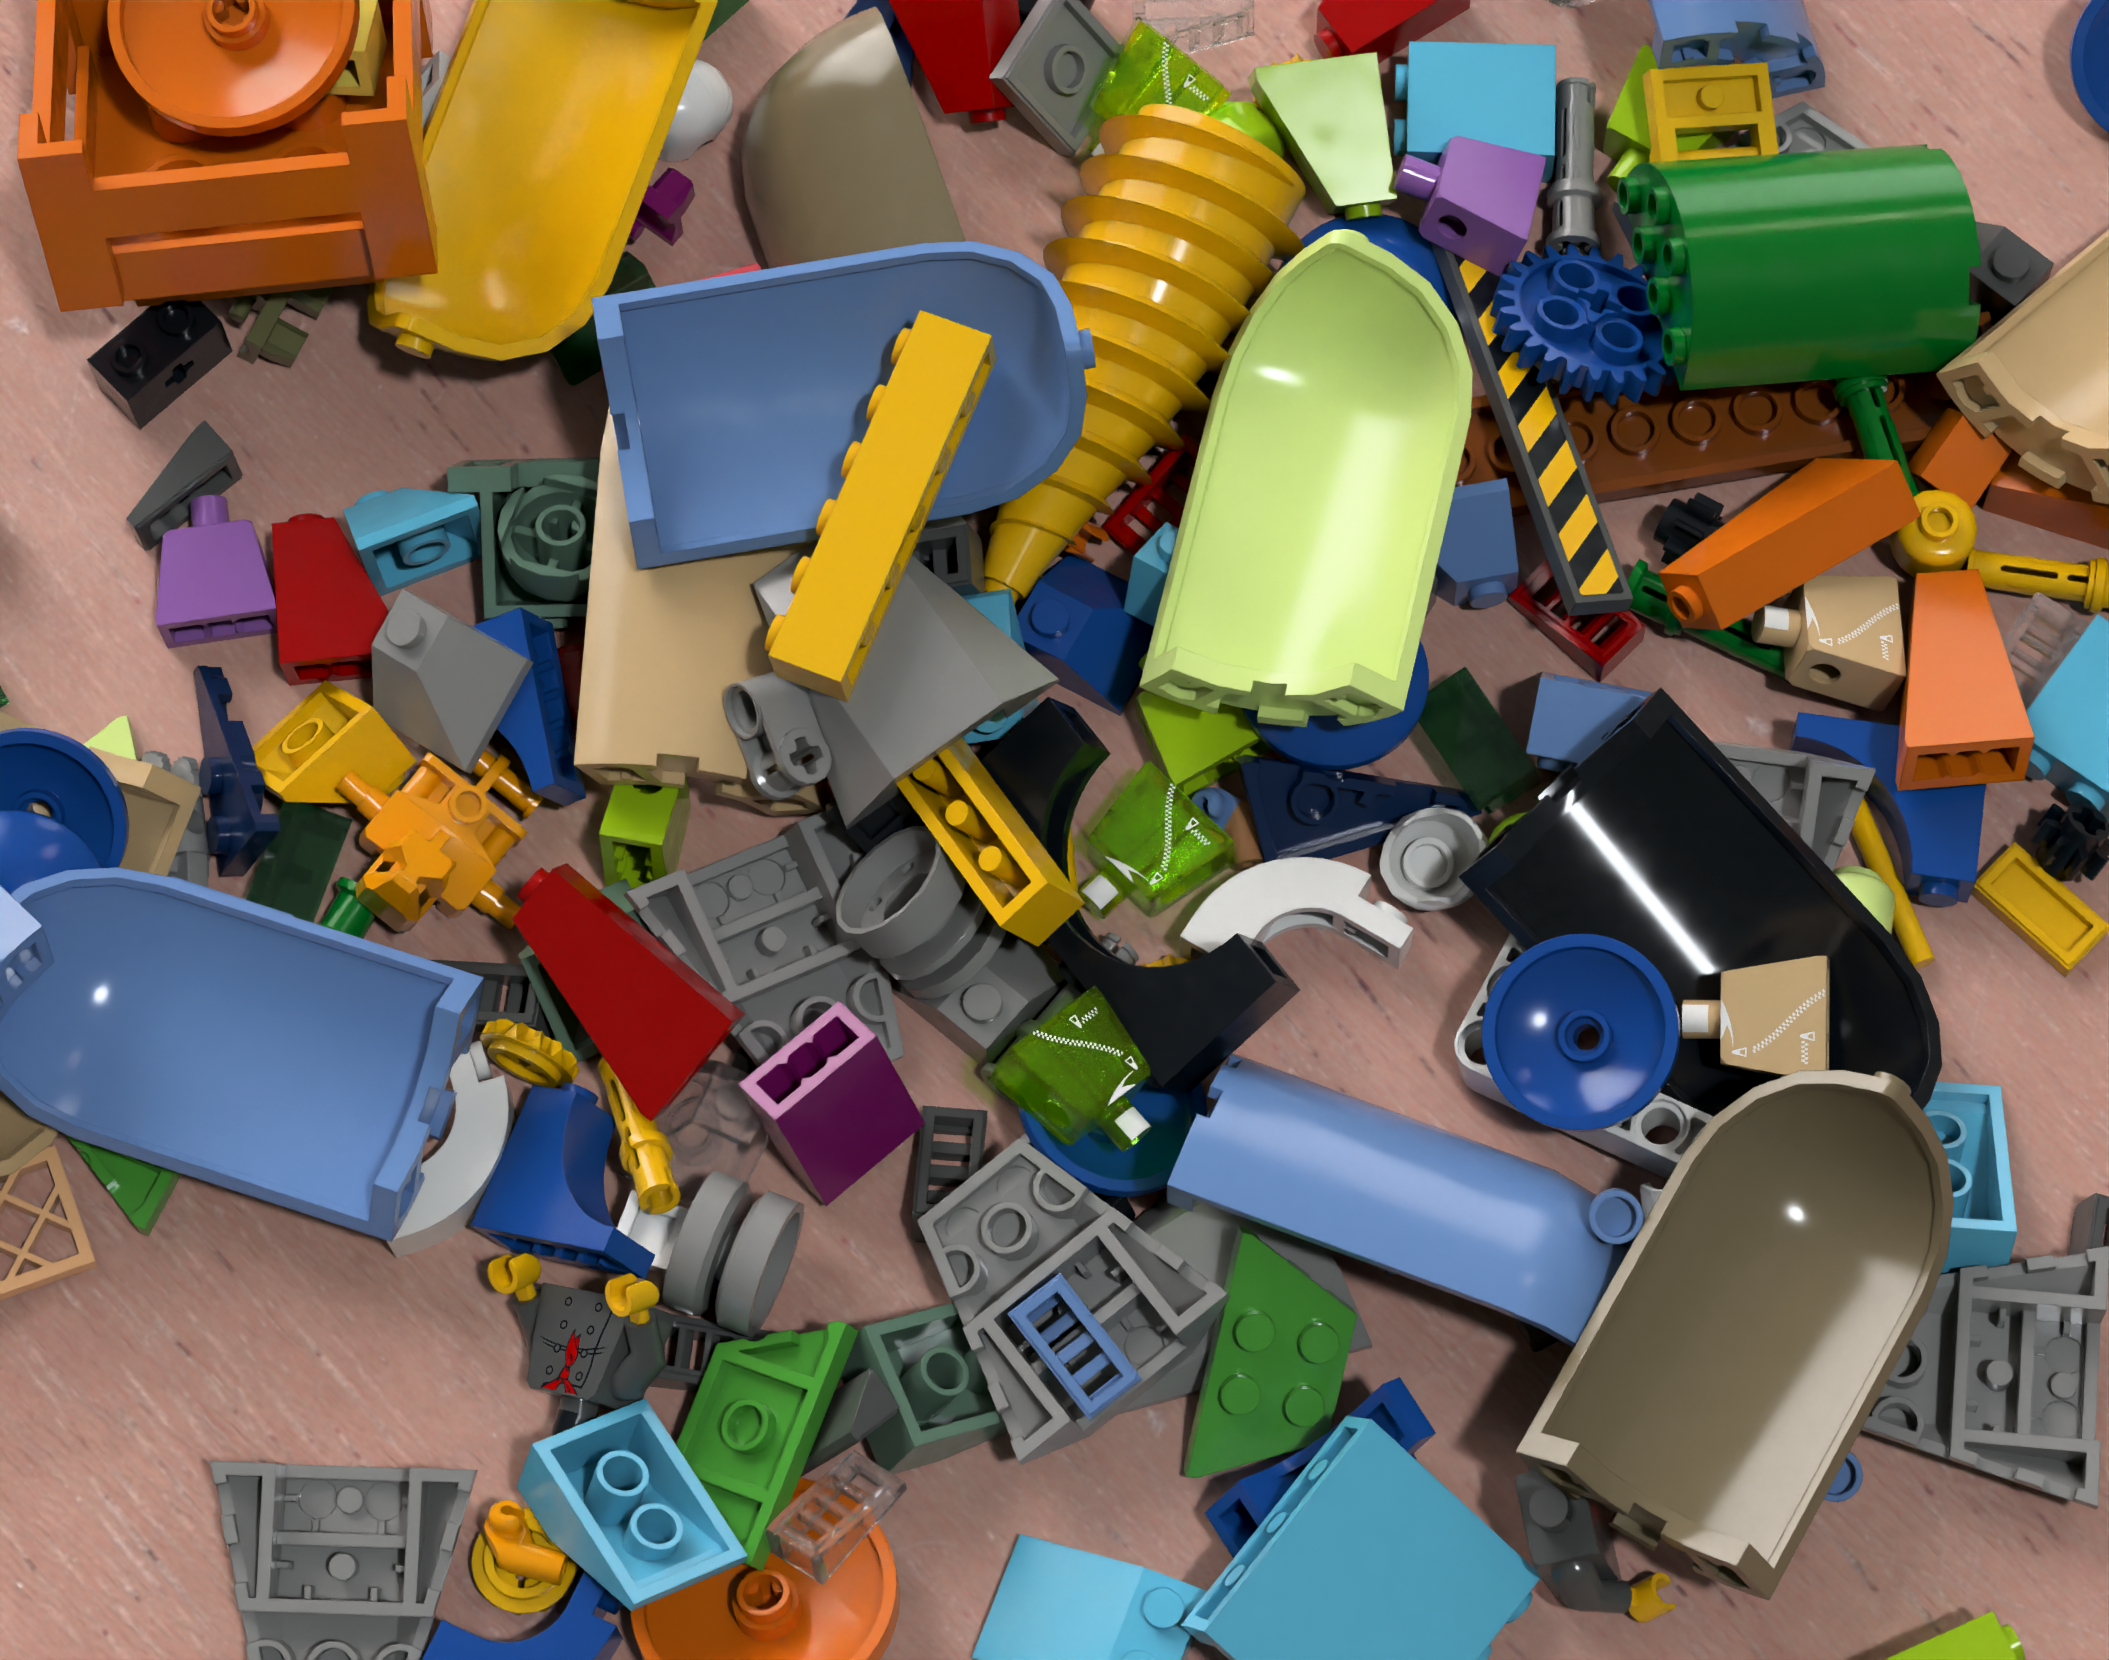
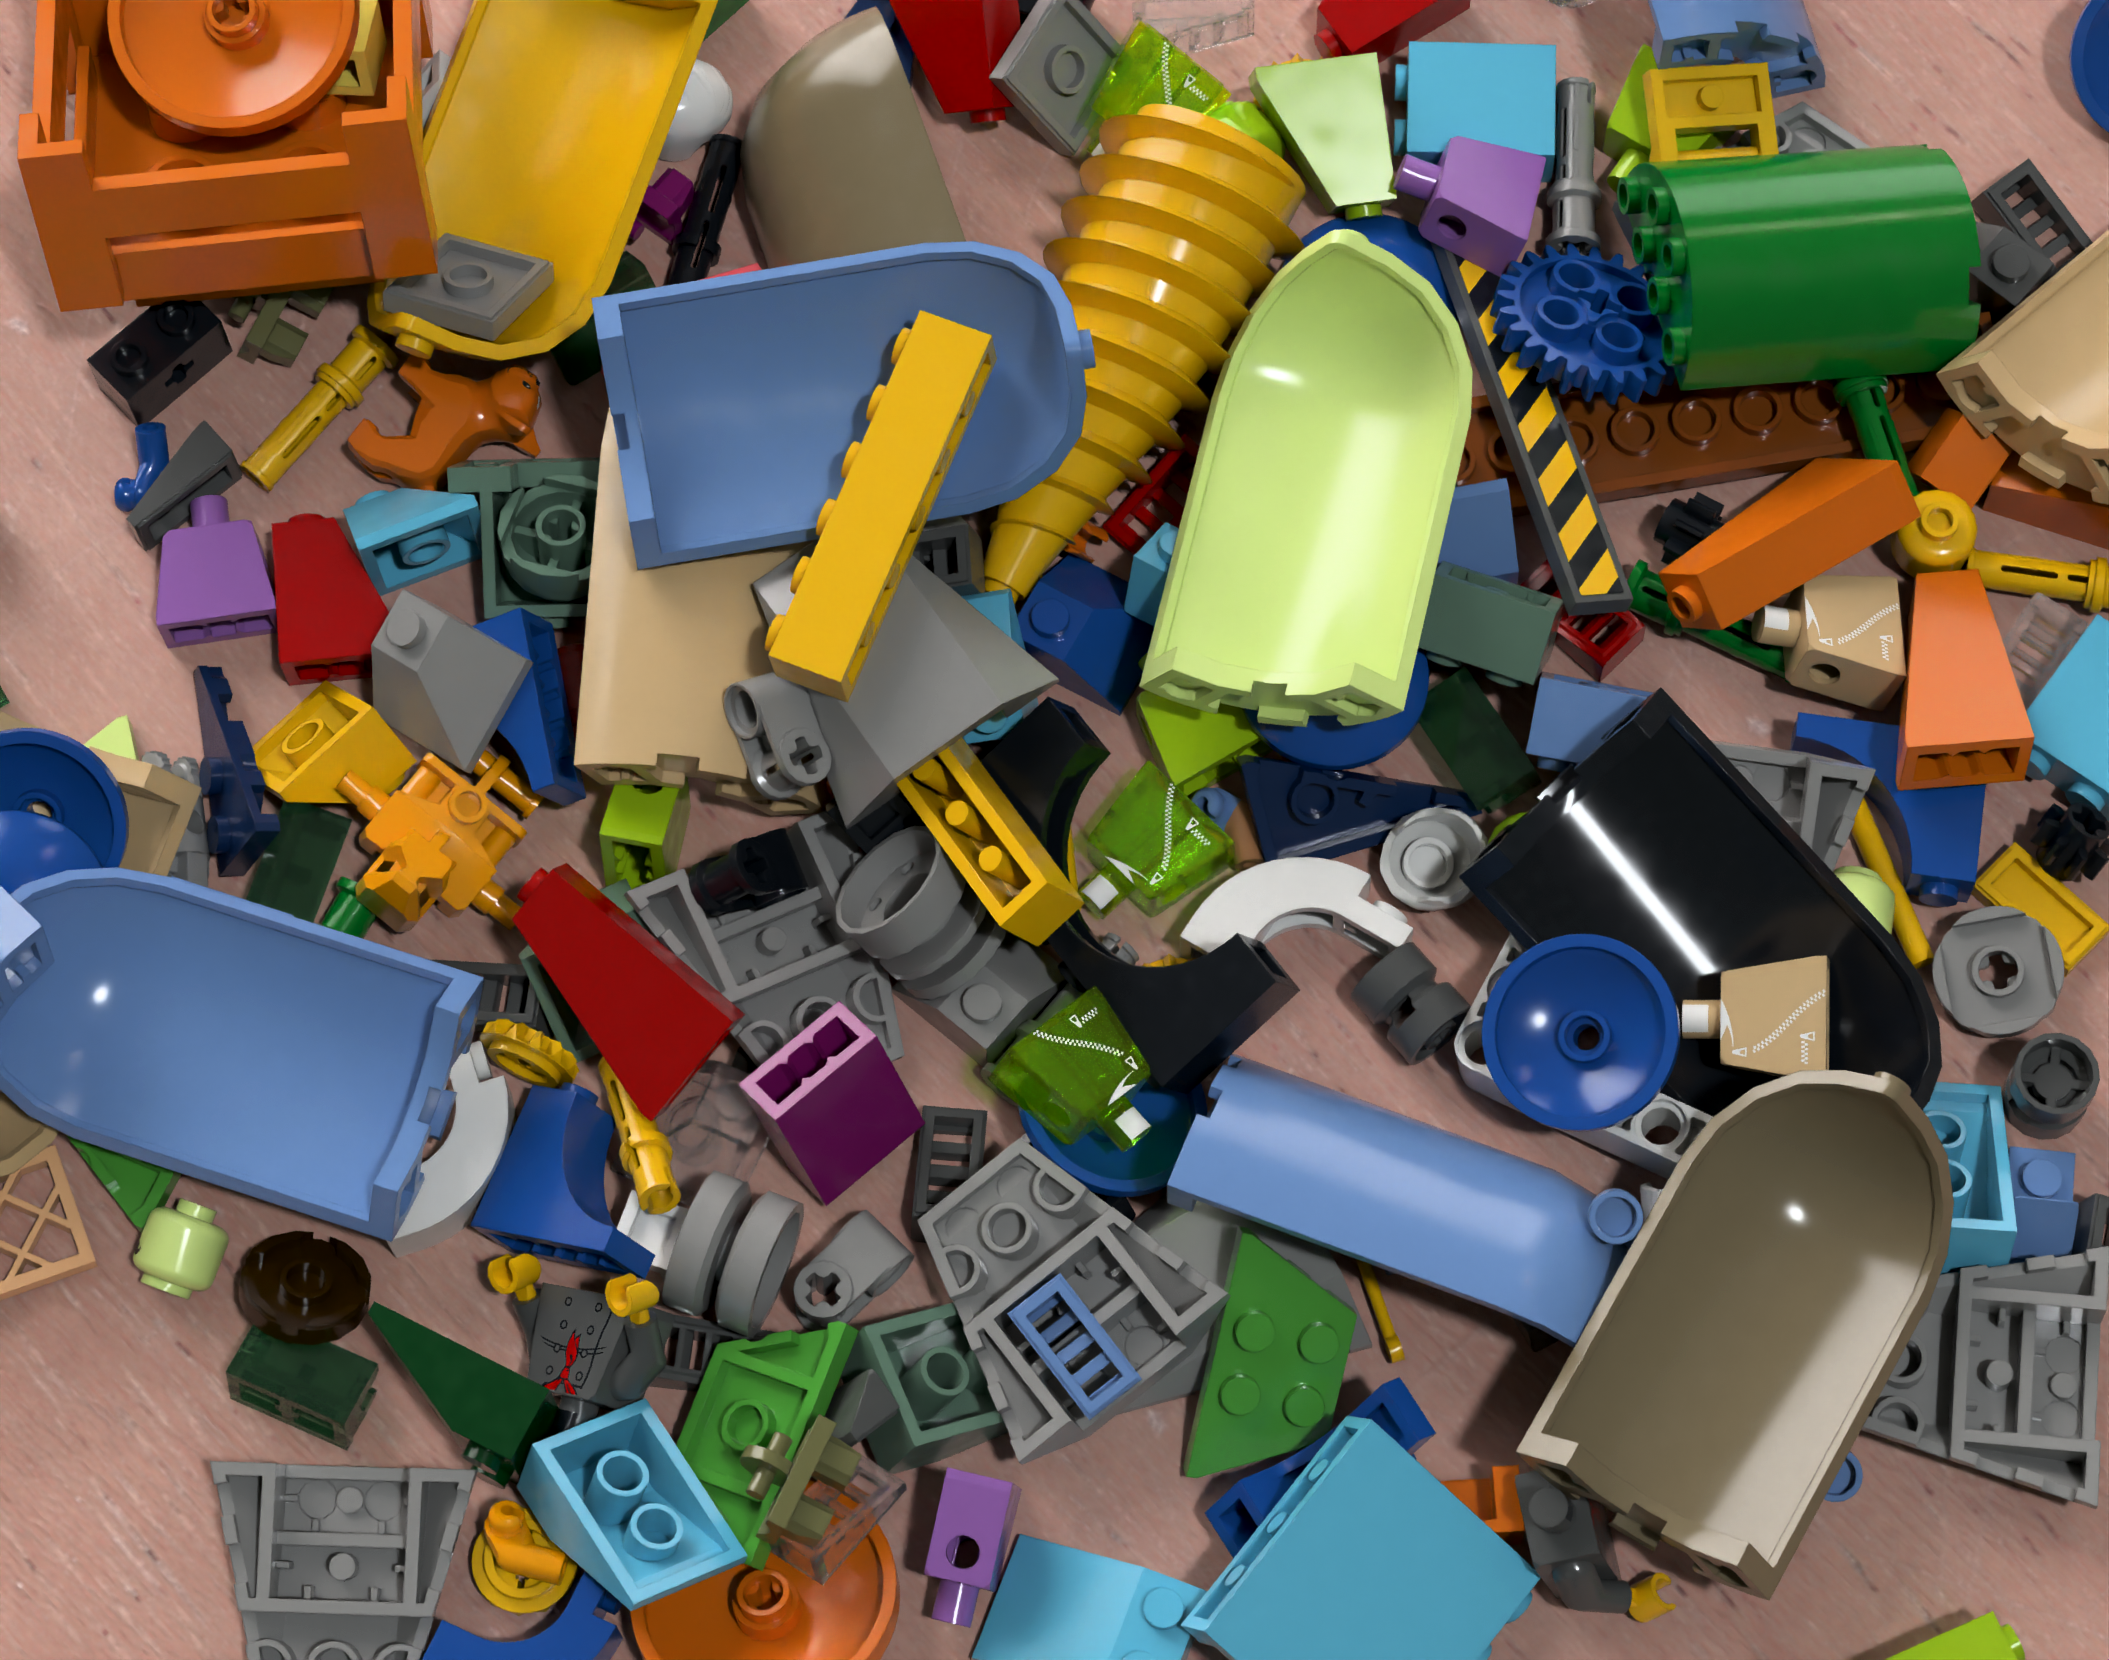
(152, 460): none -> blue arm
(181, 1249): none -> yellowish green head
(304, 1288): none -> dark brown tile
(304, 1385): none -> clear green hinge
(337, 387): none -> yellow pin
(450, 424): none -> orange animal
(475, 288): none -> light grey plate
(479, 1402): none -> dark green slope
(722, 164): none -> black pin
(751, 876): none -> black piece
(818, 1457): none -> olive hips
(856, 1265): none -> light grey piece
(969, 1510): none -> medium lavender torso
(1391, 1340): none -> yellow hinge
(1408, 981): none -> dark grey wheel
(1489, 625): none -> sand green slope
(1494, 1501): none -> orange panel
(1977, 1003): none -> light grey plate
(2037, 196): none -> dark grey slope
(2043, 1202): none -> medium blue slope
(2050, 1086): none -> dark grey wheel

